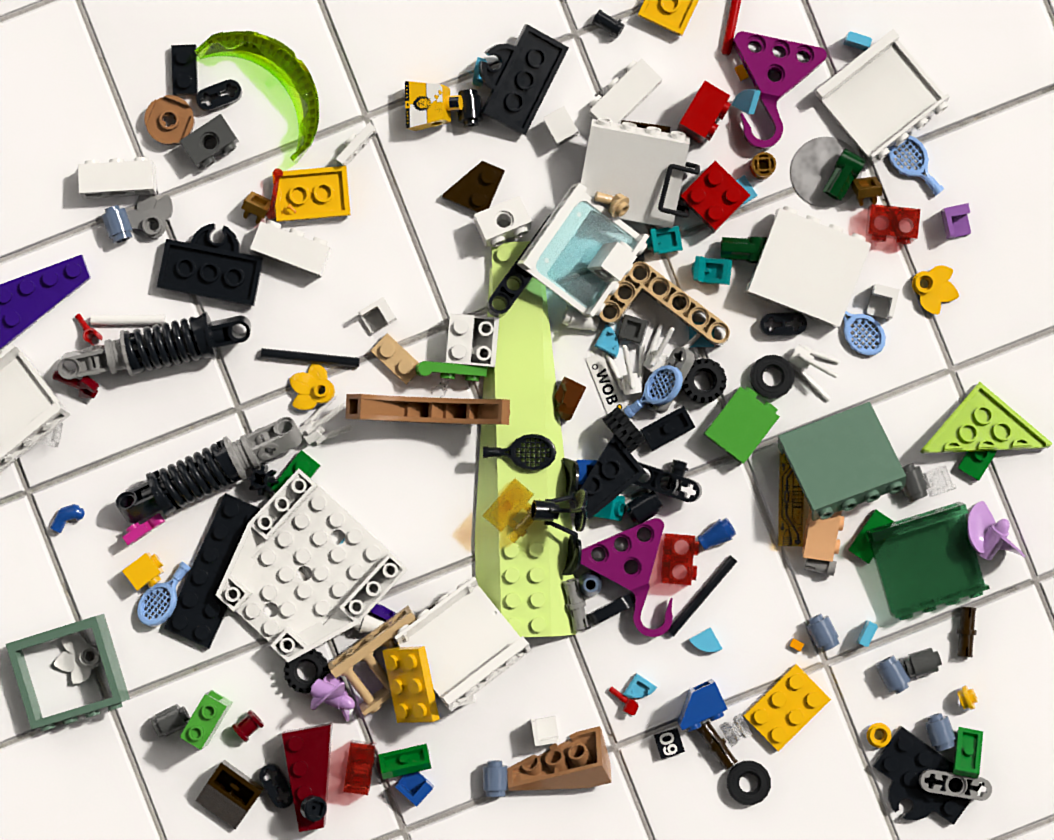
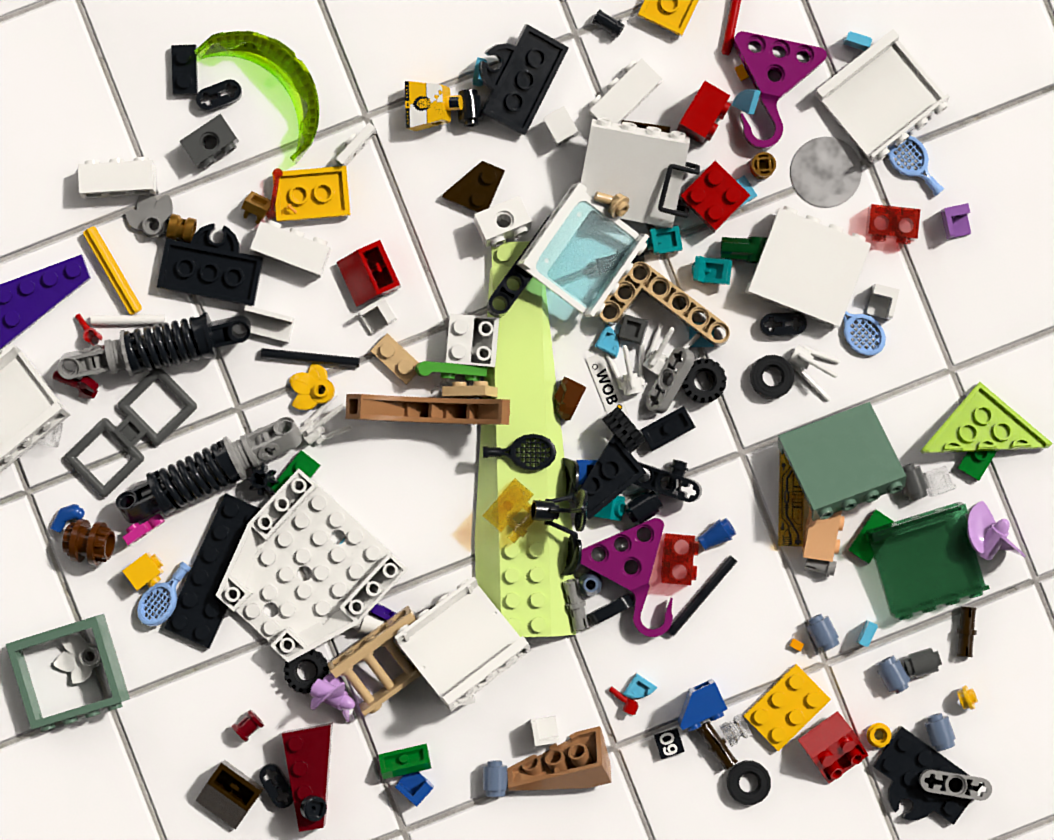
(83, 541): none -> reddish brown piece
(112, 270): none -> yellow axle
(117, 224): sand blue brick -> none
(130, 432): none -> dark grey bar
(164, 107): medium nougat plate -> none
(170, 720): dark grey brick -> none
(181, 228): none -> pearl gold wheel
(206, 719): bright green panel -> none
(269, 324): none -> white panel
(359, 767): clear red brick -> none
(368, 273): none -> red slope
(411, 684): yellow plate -> none
(460, 390): none -> tan plate
(574, 319): white cone -> none
(612, 261): white brick -> none
(647, 397): light blue piece -> none
(706, 641): medium azure tile -> none
(742, 424): bright green panel -> none
(833, 747): none -> red slope
(846, 169): dark green piece -> none
(867, 188): pearl gold tile -> none
(938, 288): yellow plate -> none
(968, 752): green plate -> none

